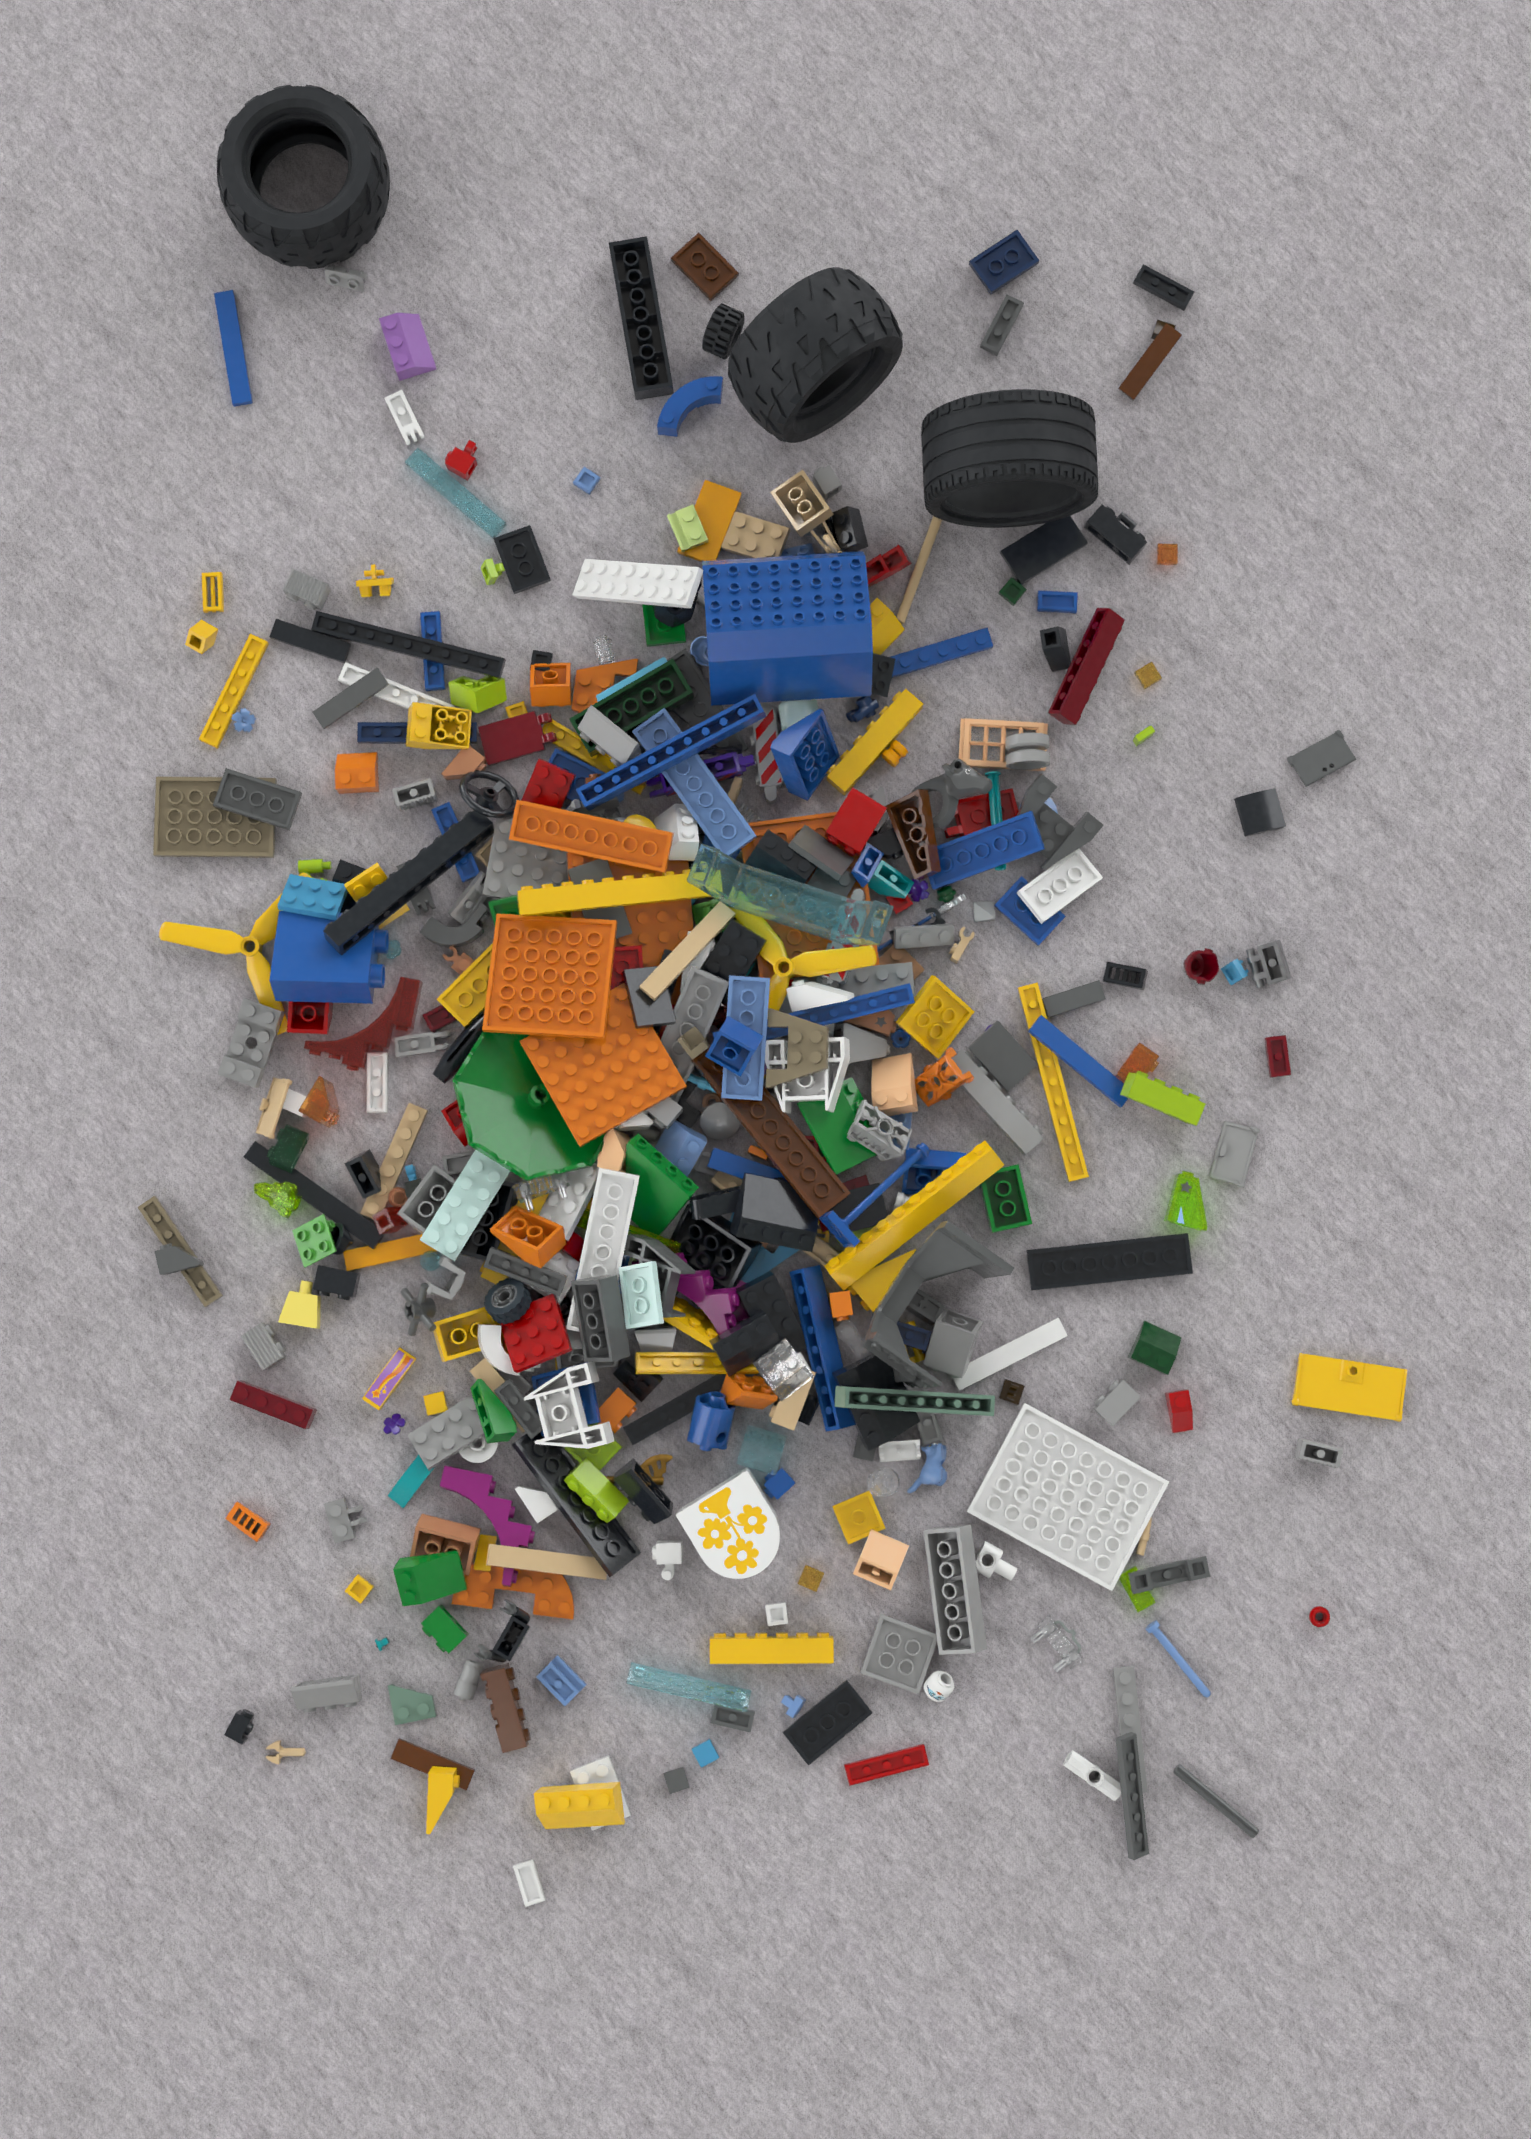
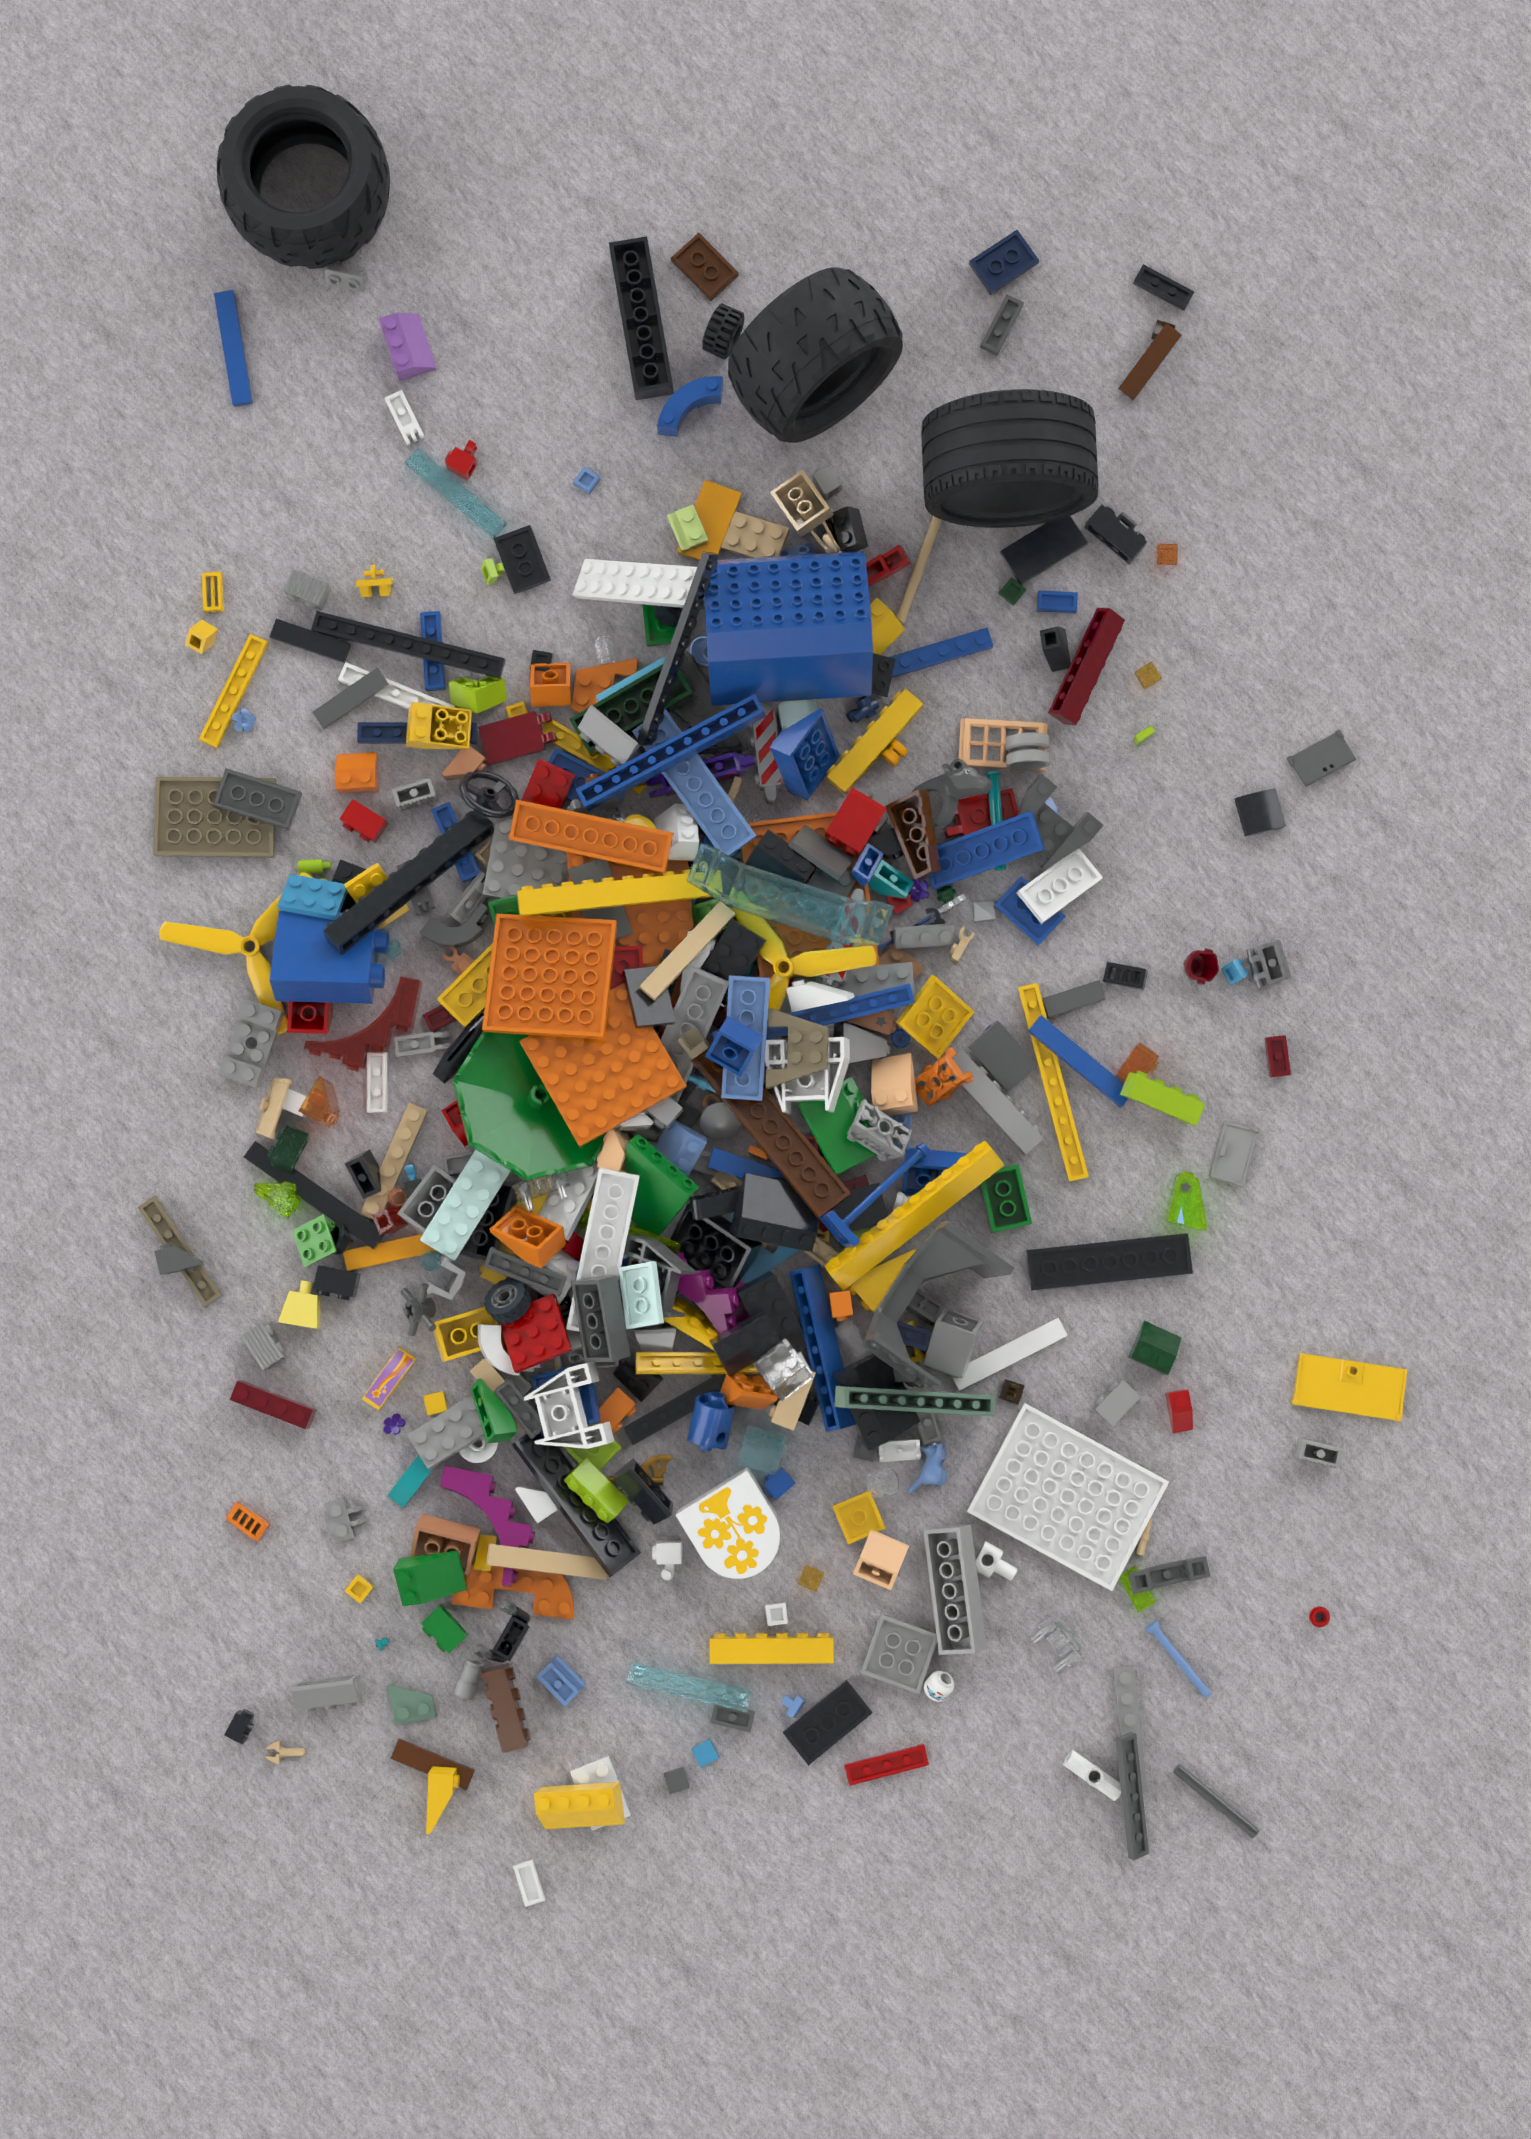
(363, 821): none -> red brick
(679, 643): none -> black plate

